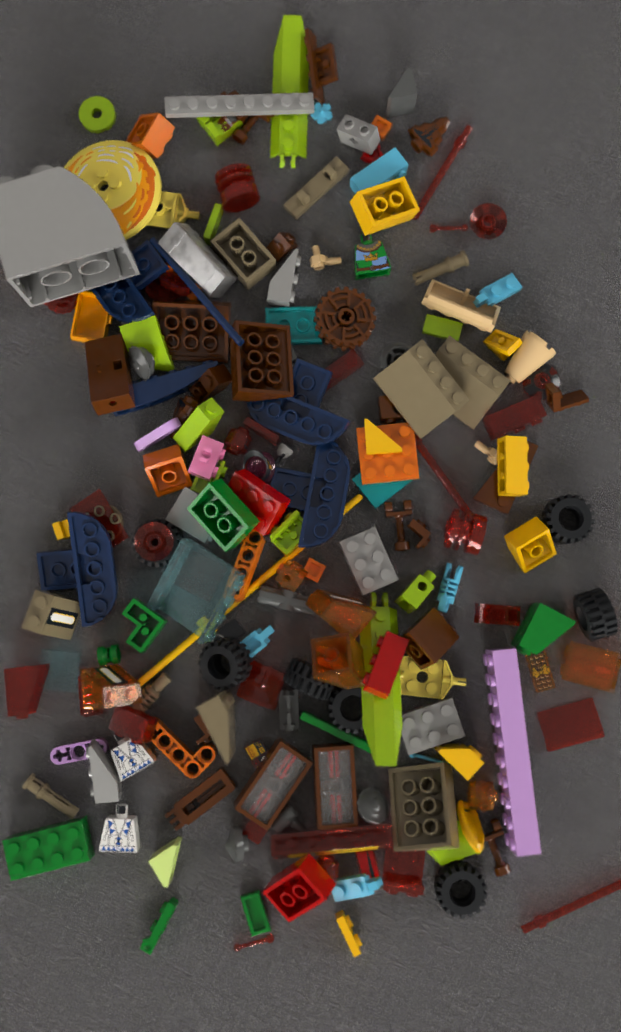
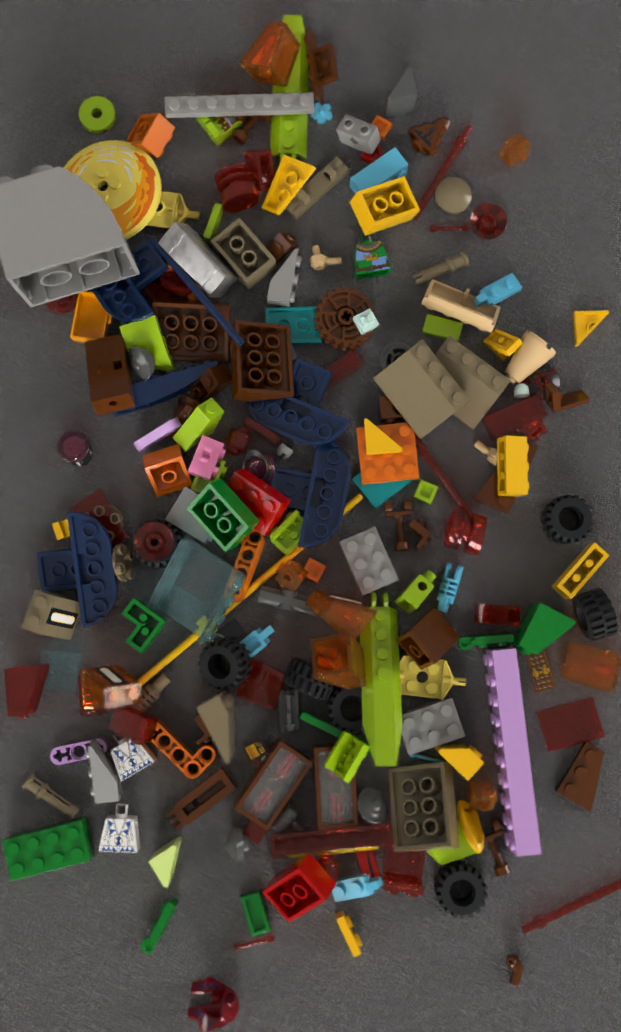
(75, 448): none -> clear pink piece
(108, 655): green wheel -> none
(123, 562): none -> dark tan dish
(222, 1008): none -> dark red piece
(262, 167): none -> clear red arch
(272, 55): none -> clear orange slope
(287, 182): none -> yellow wing
(346, 756): none -> lime bracket
(365, 321): none -> light aqua tile
(385, 664): red brick -> none
(425, 492): none -> lime tile
(453, 195): none -> dark tan dish
(485, 640): none -> green hinge
(515, 150): none -> clear orange brick
(516, 967): none -> reddish brown arm
(521, 391): none -> light aqua hinge
(530, 544): yellow slope -> none
(534, 429): none -> clear red plate
(580, 571): none -> yellow brick
(582, 776): none -> reddish brown wing
(585, 322): none -> yellow tile

